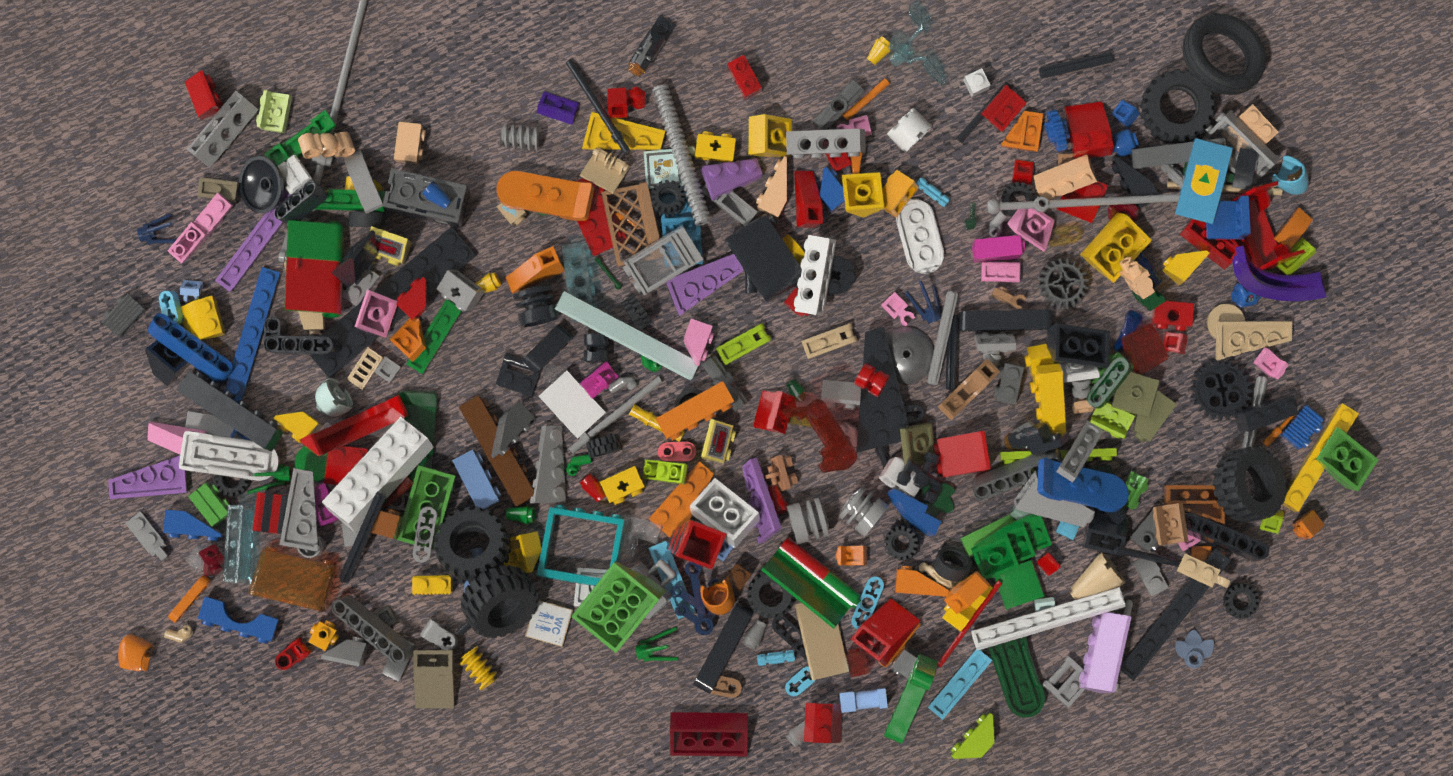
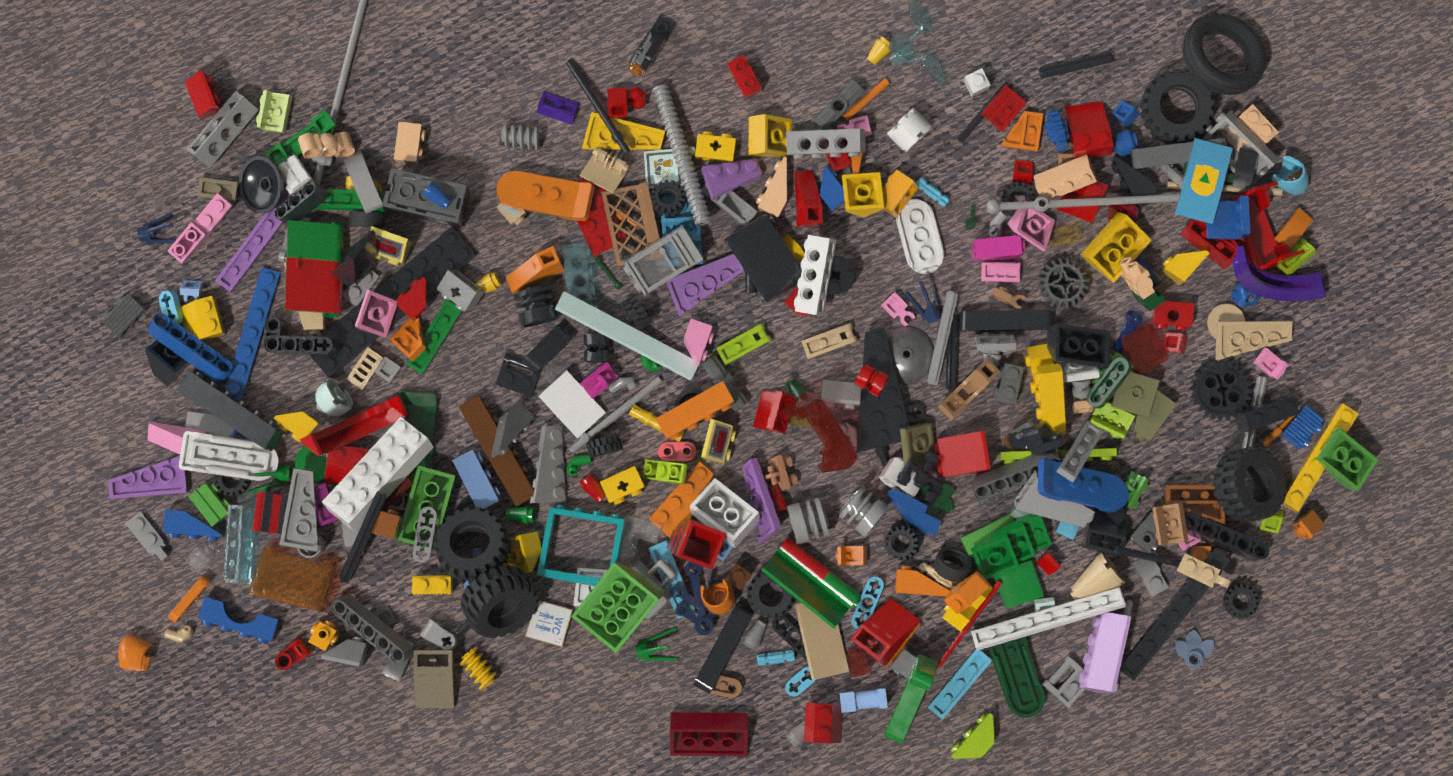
(212, 560): dark red bracket -> none

